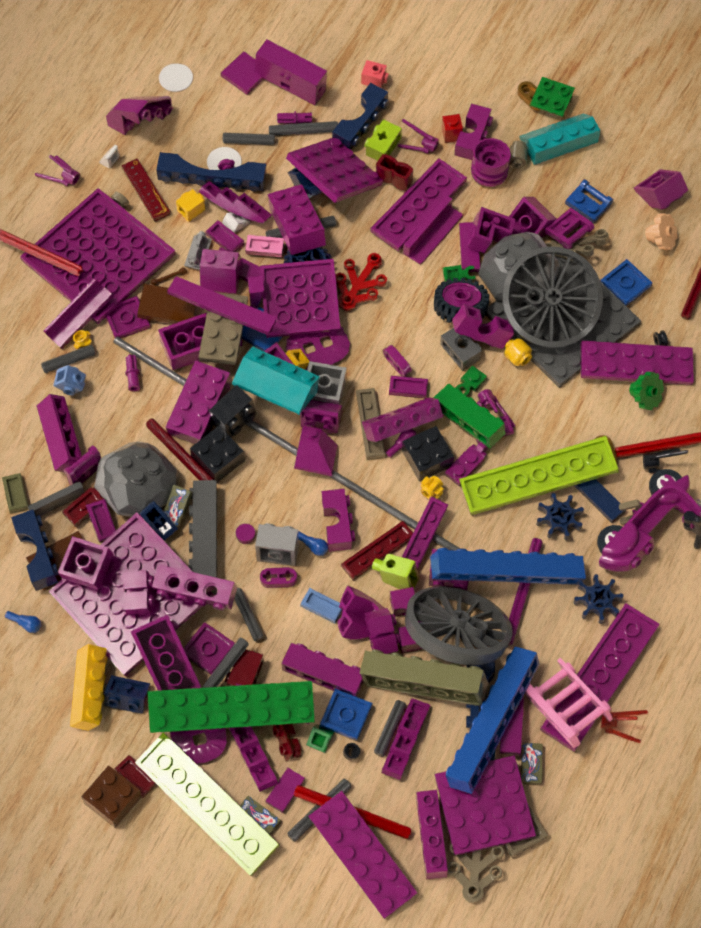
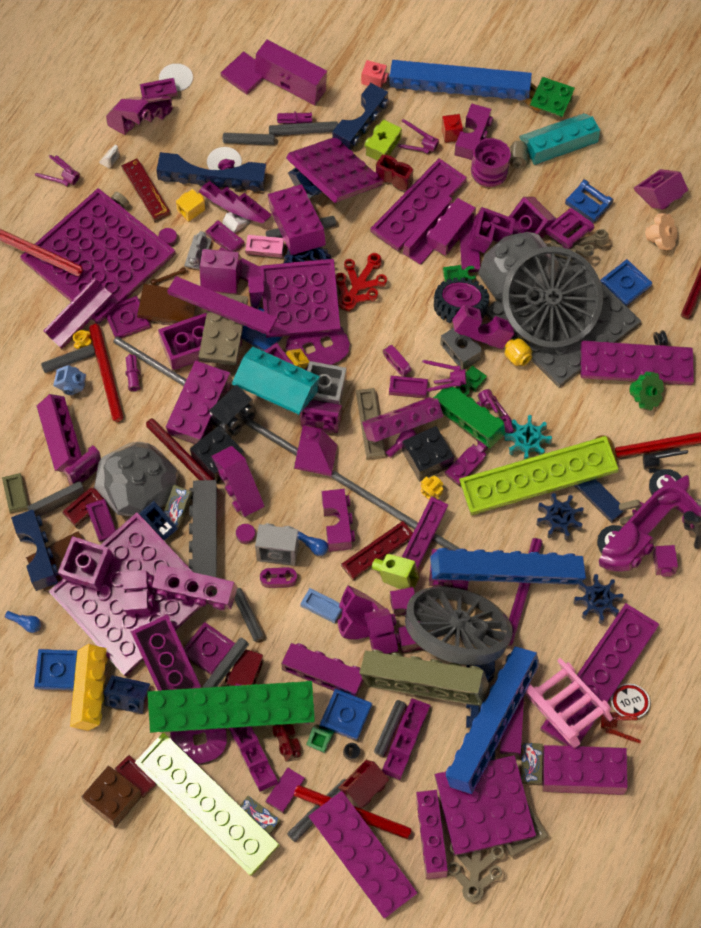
(55, 669): none -> blue plate
(106, 373): none -> red axle
(159, 88): none -> magenta plate
(168, 235): none -> magenta tile
(238, 481): none -> magenta wedge
(364, 783): none -> dark red brick
(451, 226): none -> magenta brick
(456, 378): none -> magenta plant
(460, 80): none -> blue brick
(520, 436): none -> teal gear
(584, 770): none -> magenta brick
(630, 700): none -> sticker
(665, 560): none -> magenta brick

